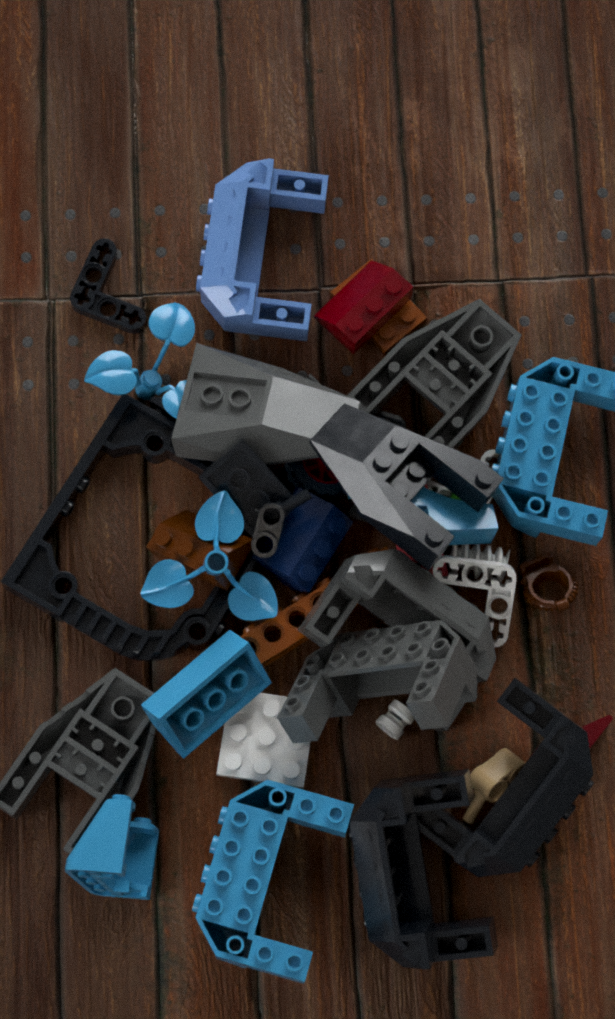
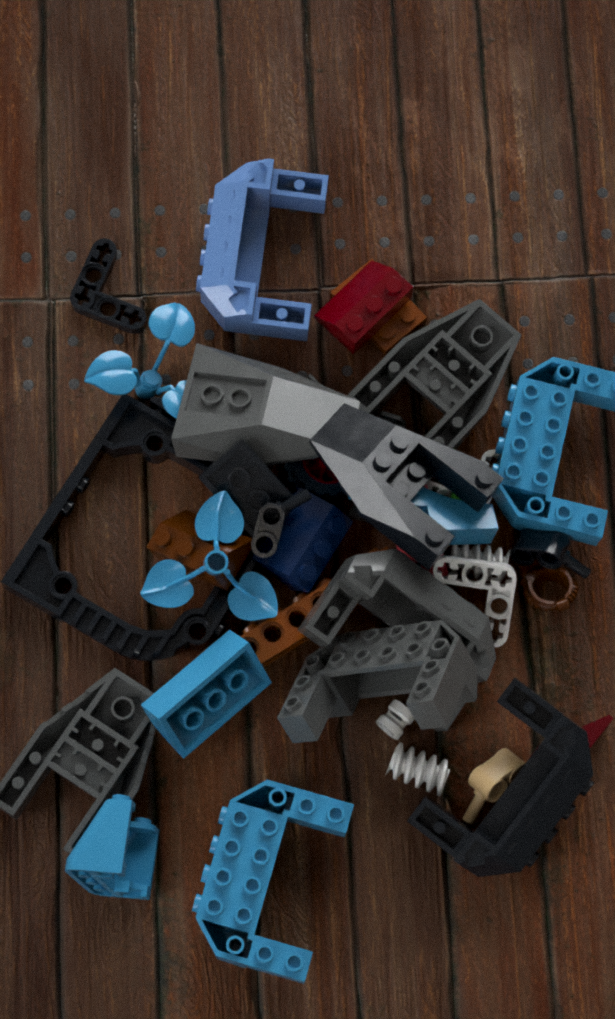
(259, 748): white plate -> none
(395, 875): black wedge -> none
(419, 768): none -> white piece
(548, 548): none -> black beam

